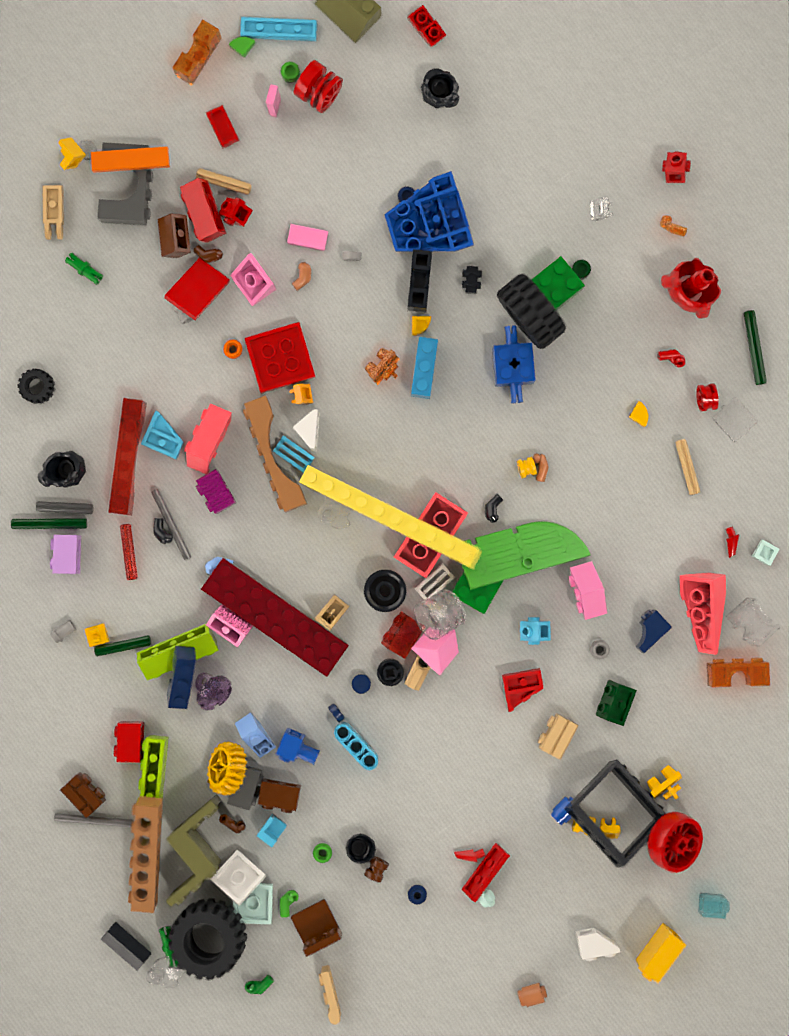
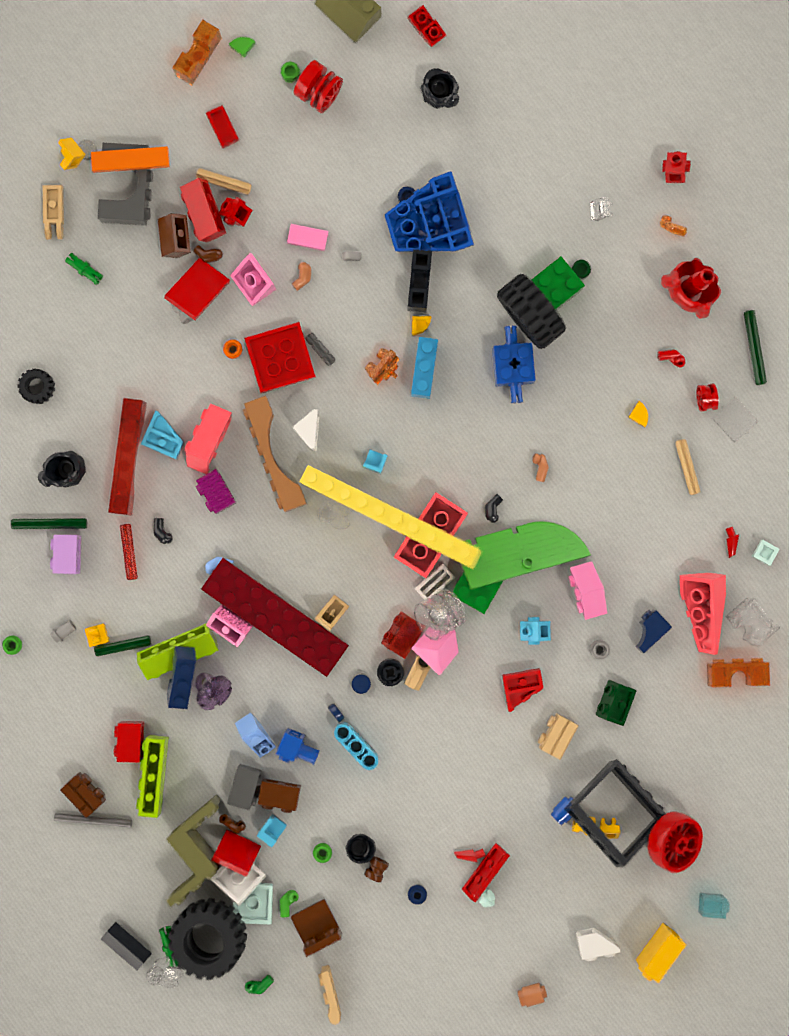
(6, 645): none -> bright green plate
(61, 507): dark grey axle -> none
(151, 809): medium nougat brick -> none
(171, 525): flat silver bar -> none
(227, 768): yellow gear -> none
(236, 853): none -> red tile
(273, 100): bright pink tile -> none
(279, 29): medium azure tile -> none
(280, 445): medium azure tile -> none
(302, 394): light orange tile -> none
(320, 349): none -> dark grey axle
(375, 461): none -> medium azure panel
(385, 603): black wheel -> none
(472, 275): black piece -> none
(526, 467): yellow wheel -> none
(658, 788): yellow hips -> none

